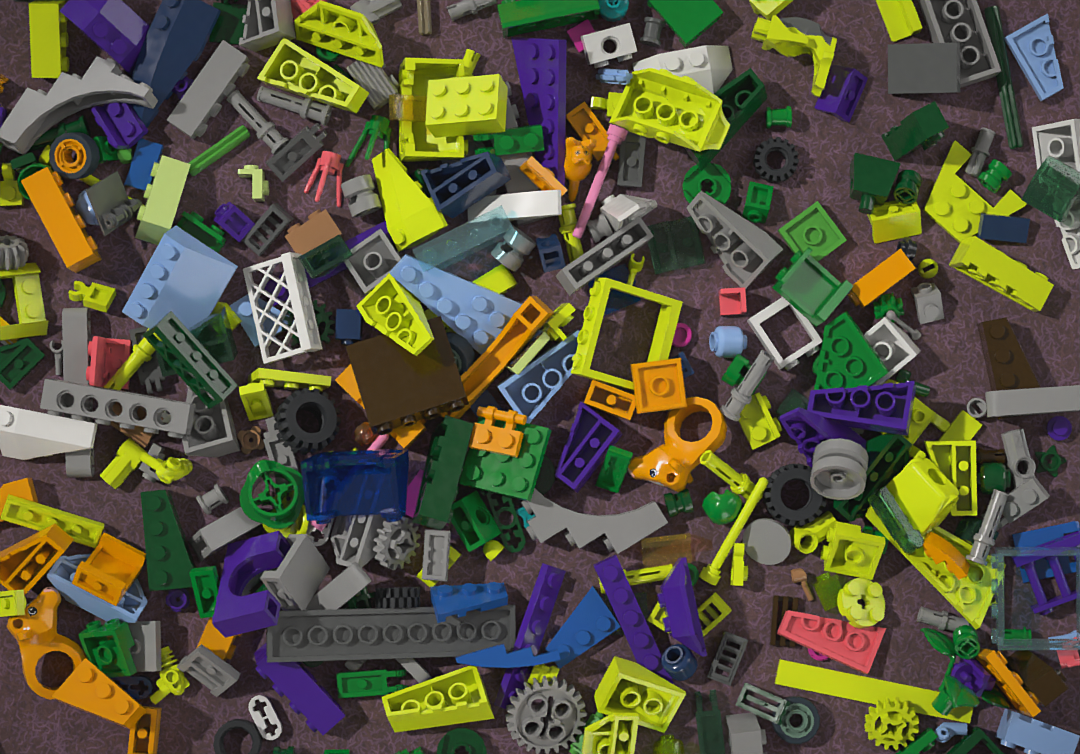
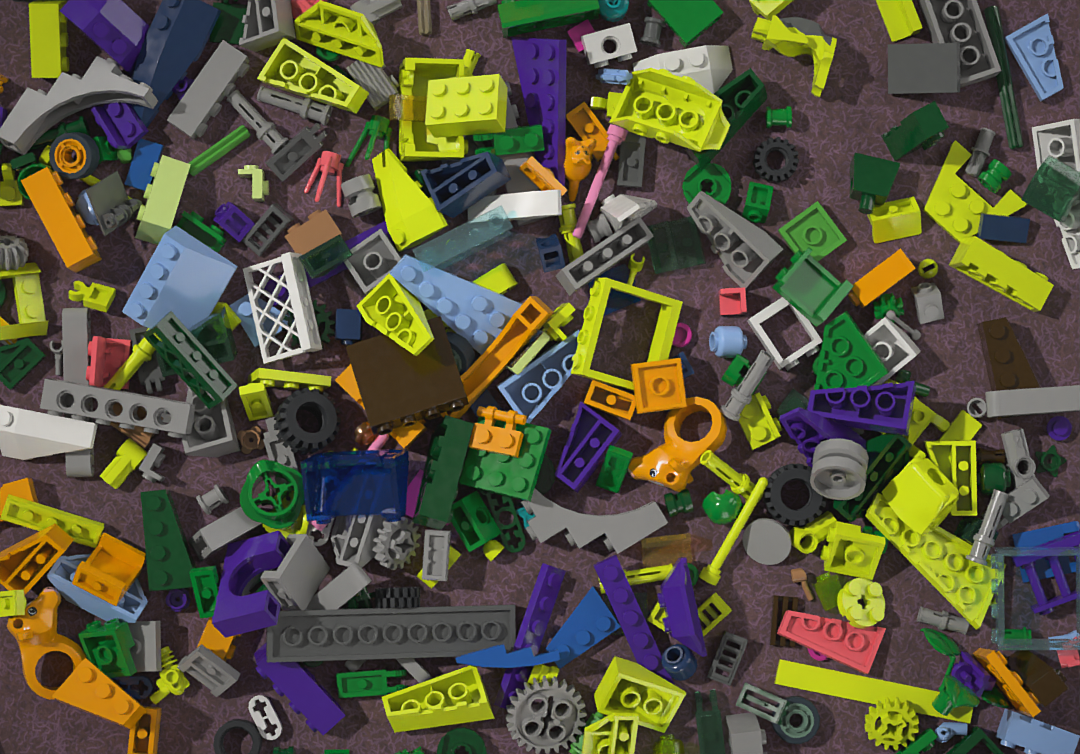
(168, 470): neon yellow piece -> none
(462, 598): blue wing -> none
(514, 247): light grey wheel -> none
(738, 571): neon yellow plate -> none
(841, 92): dark purple panel -> none
(895, 521): clear green hinge -> none
(907, 186): dark green wheel -> none
(908, 247): black plate -> none
(942, 550): light orange slope -> none
(966, 642): green wheel -> none

